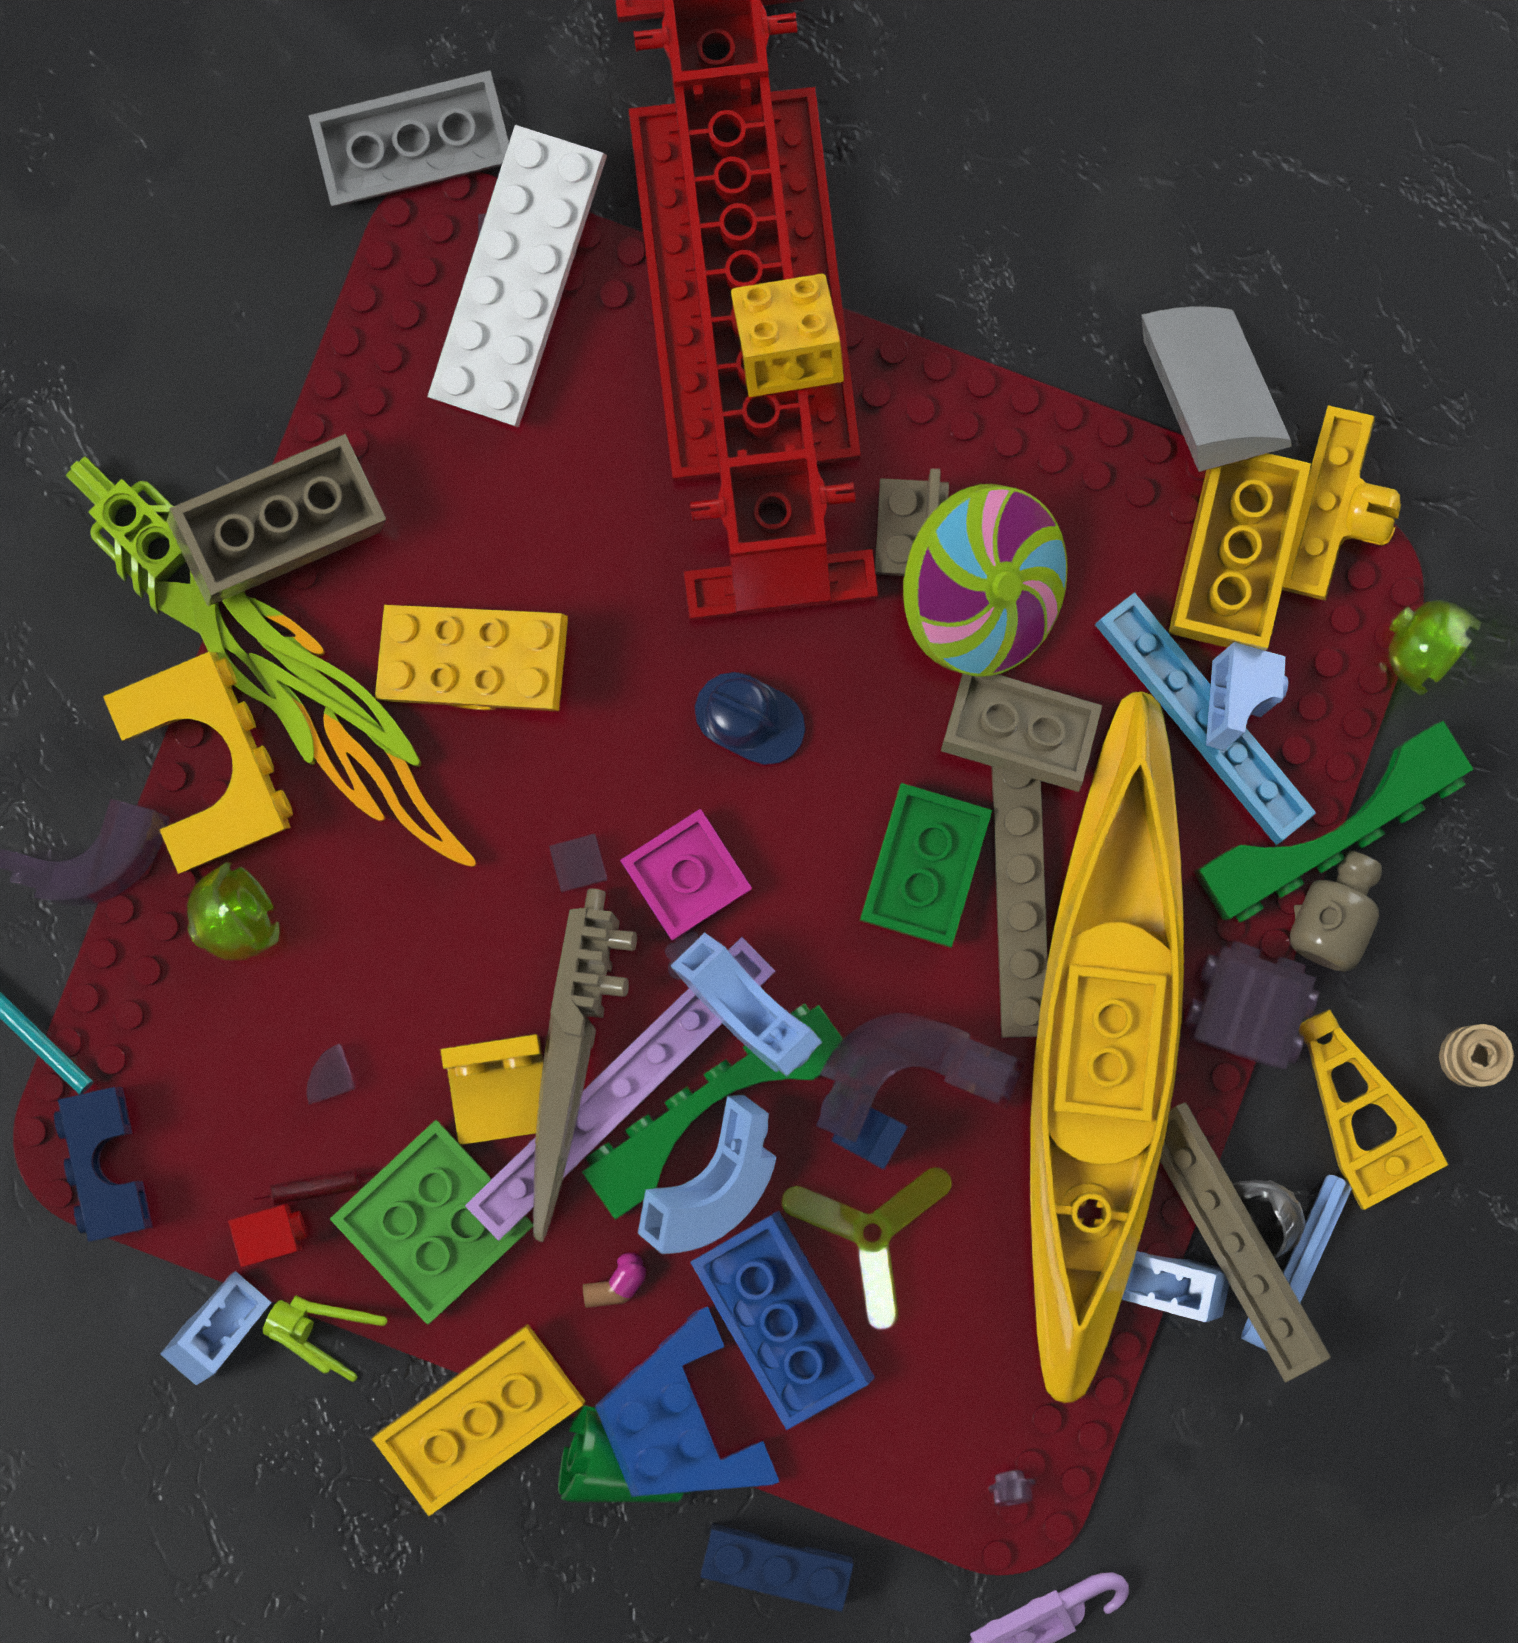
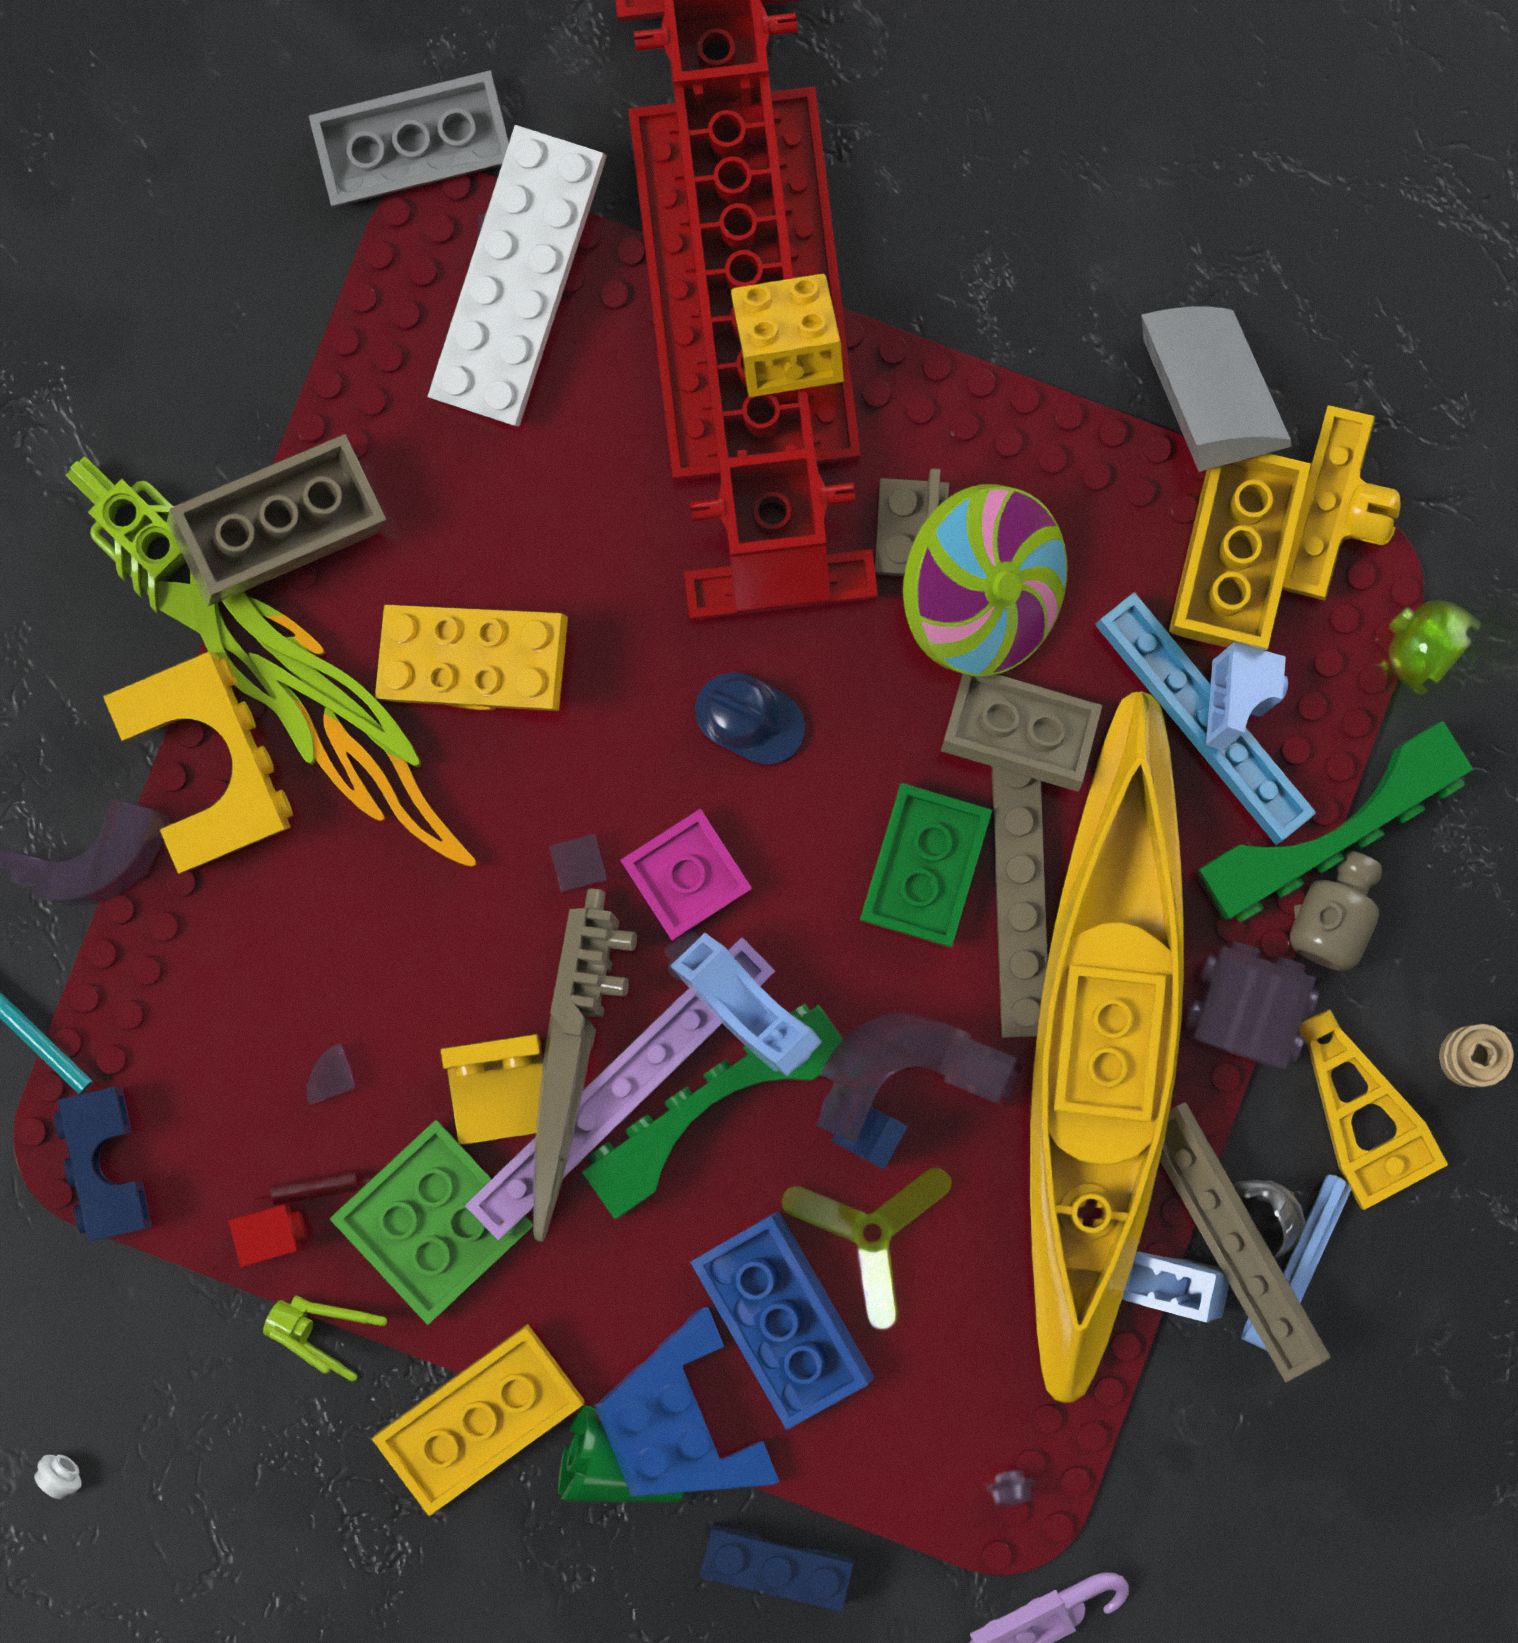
(58, 1476): none -> white plate
(215, 1329): light blue arch -> none
(230, 915): clear neon green cylinder -> none
(621, 1285): arm -> none
(721, 1194): light blue arch -> none

